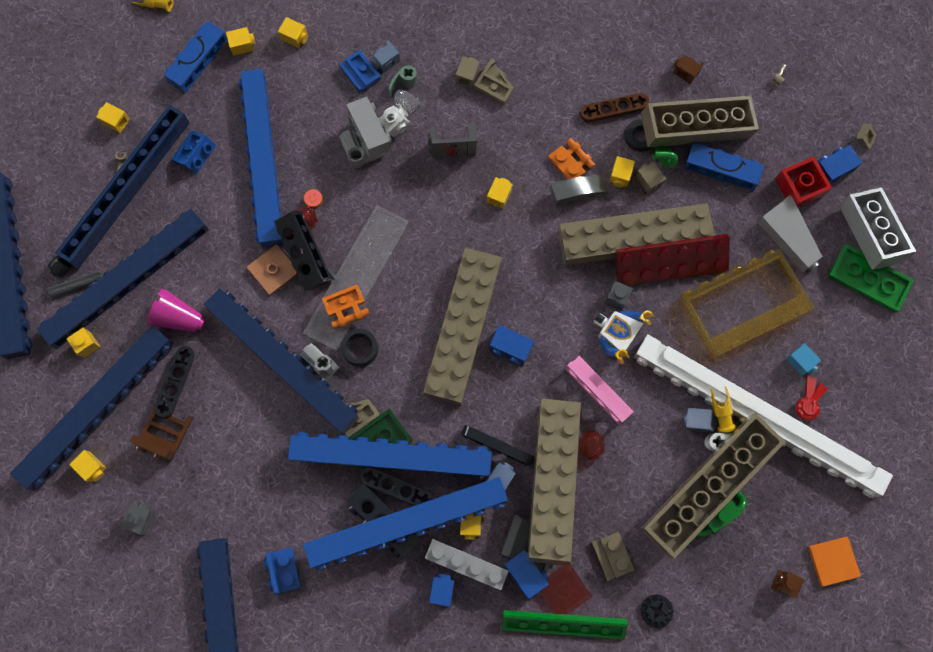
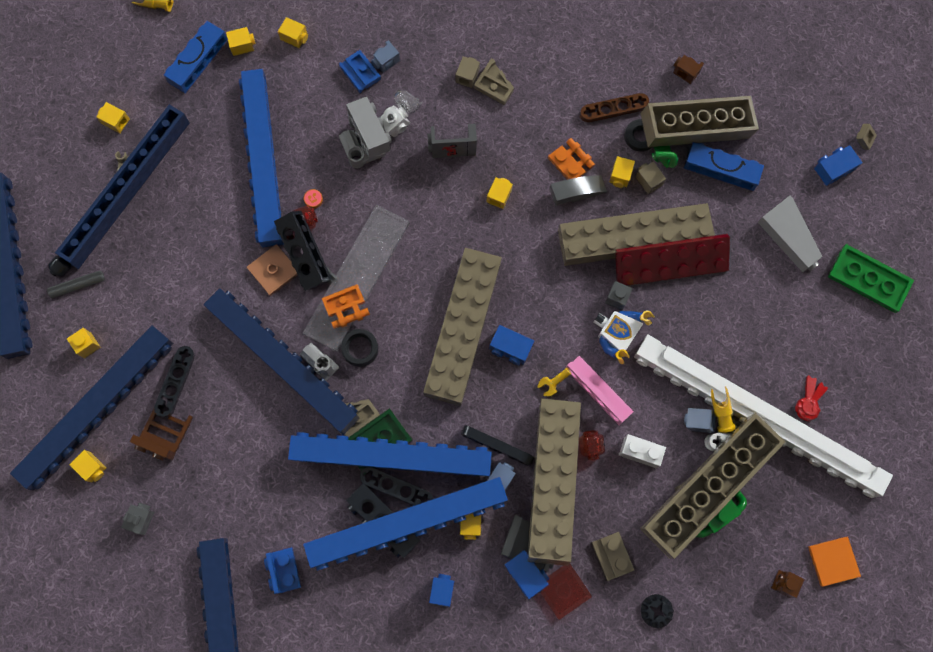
(122, 279): dark blue brick -> none
(174, 314): dark pink cone -> none
(194, 151): blue bracket -> none
(404, 78): sand green panel -> none
(466, 564): light grey brick -> none
(554, 381): none -> yellow bar
(564, 624): green tile -> none
(642, 451): none -> white brick
(756, 326): clear yellow window -> none
(778, 77): dark tan hand -> none
(803, 182): red brick -> none
(804, 360): dark azure brick -> none
(877, 228): light grey brick -> none

